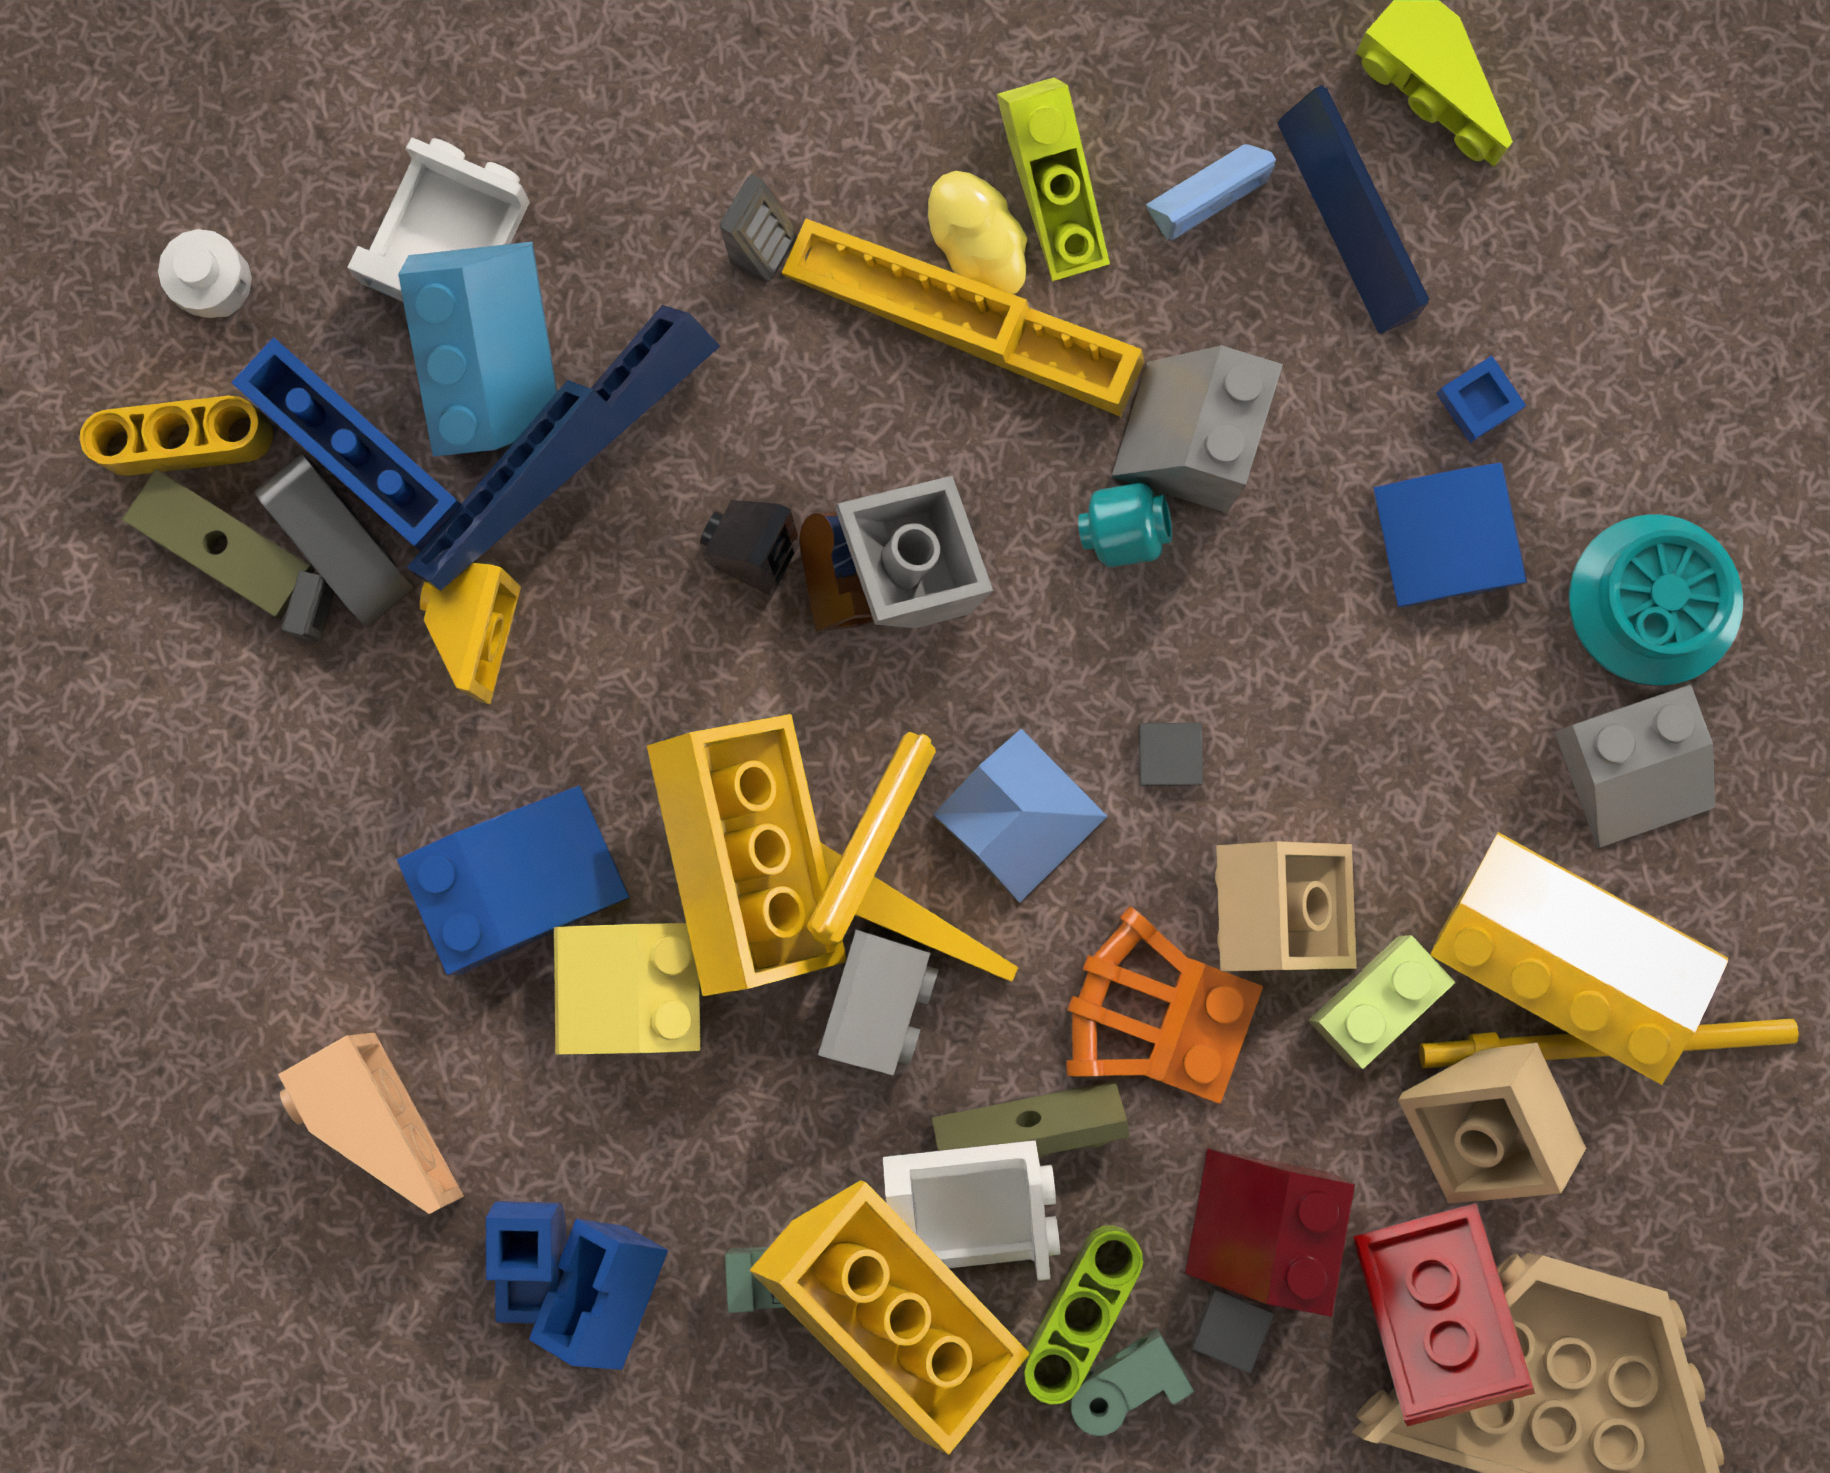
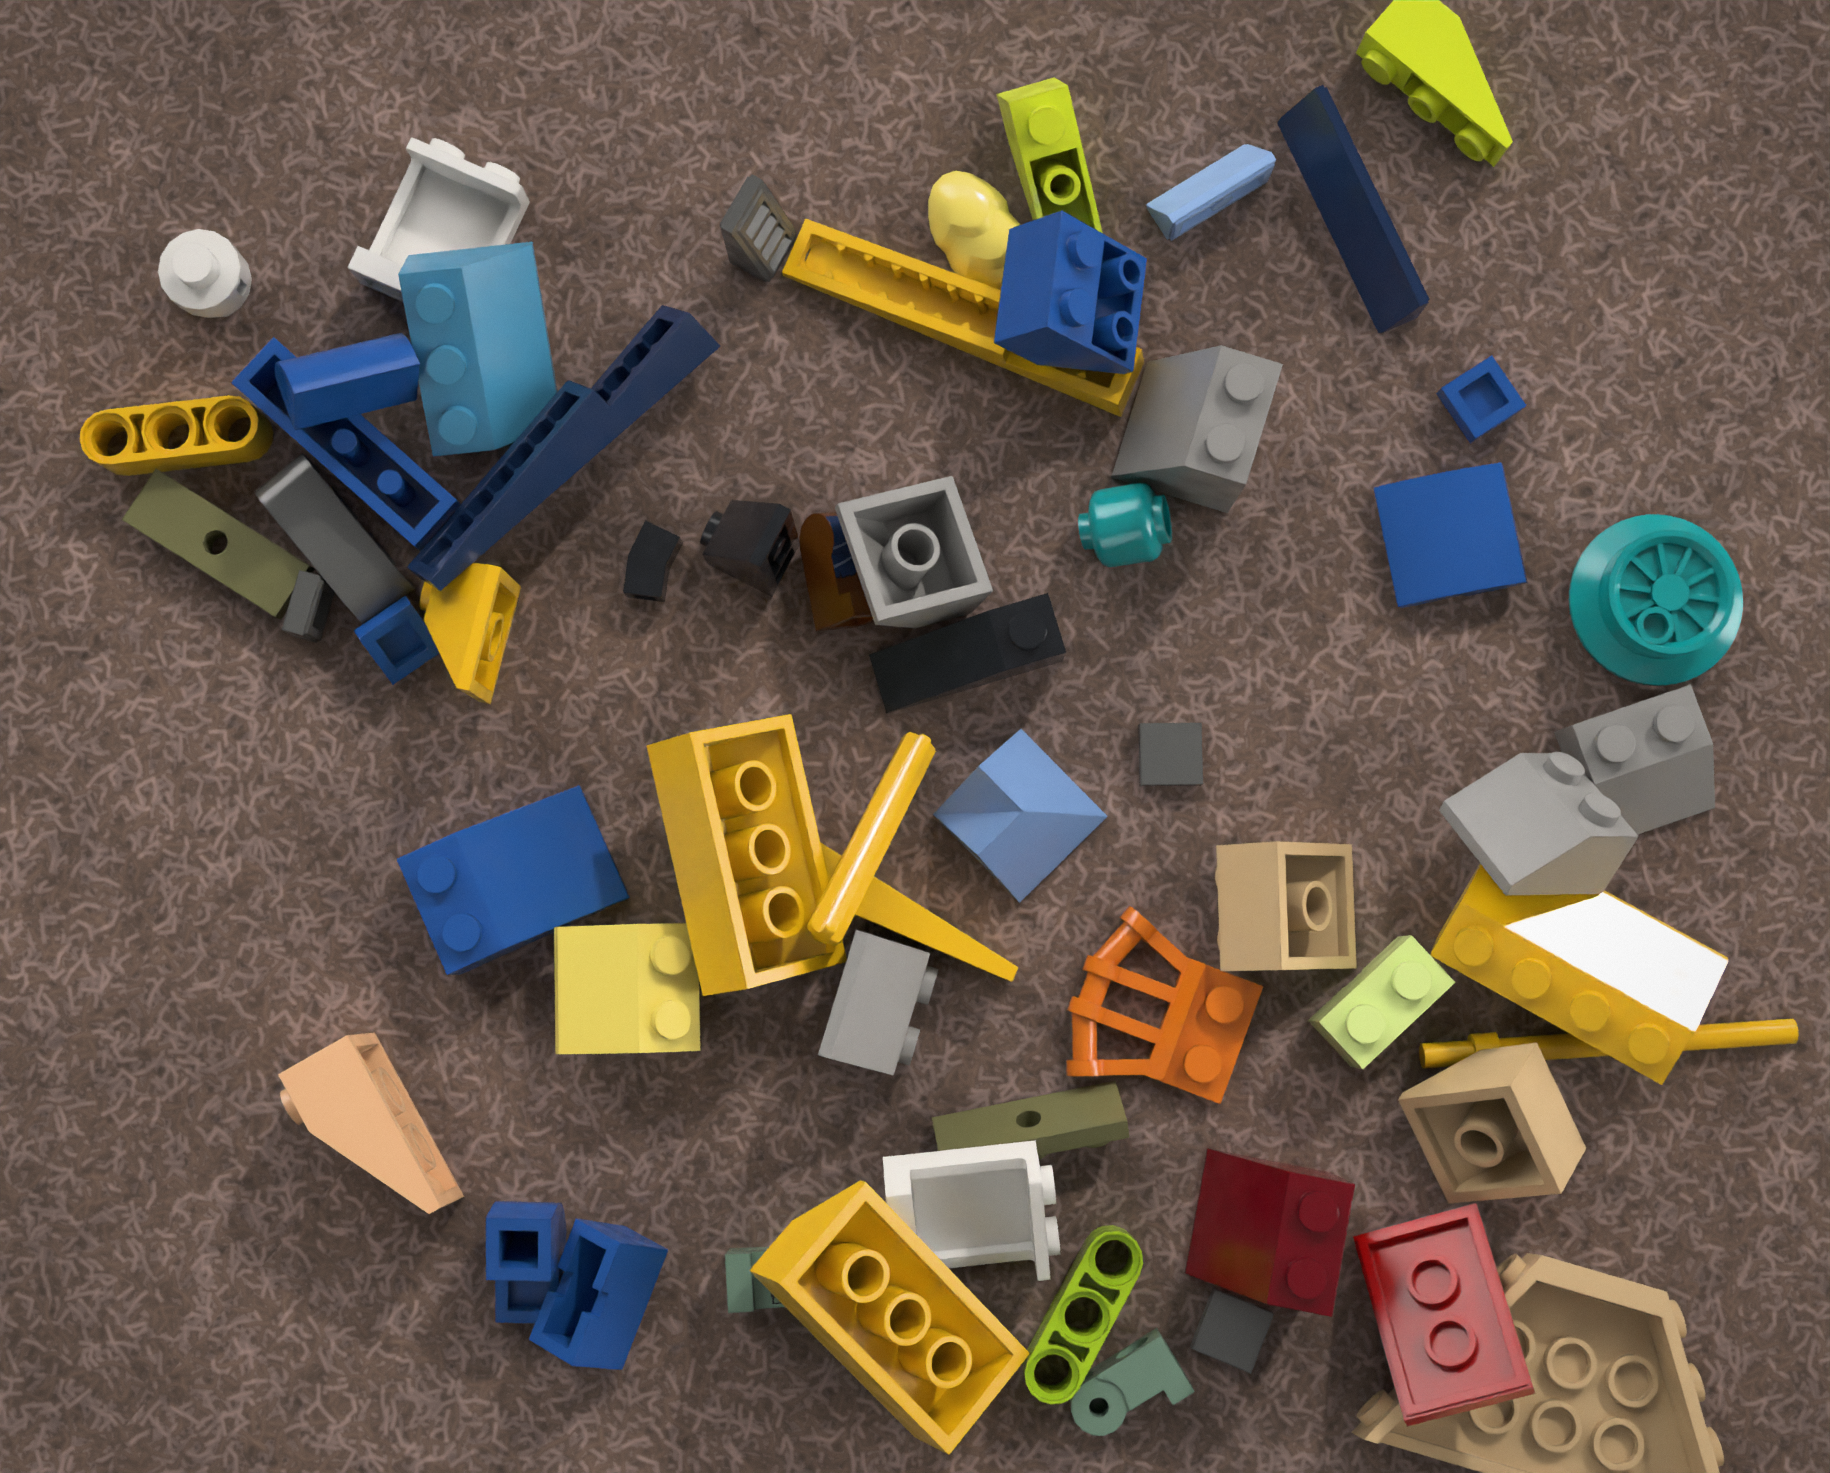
(348, 380): none -> blue brick
(397, 640): none -> blue plate
(650, 563): none -> black piece
(969, 653): none -> black slope
(1070, 296): none -> blue slope
(1541, 826): none -> light grey slope

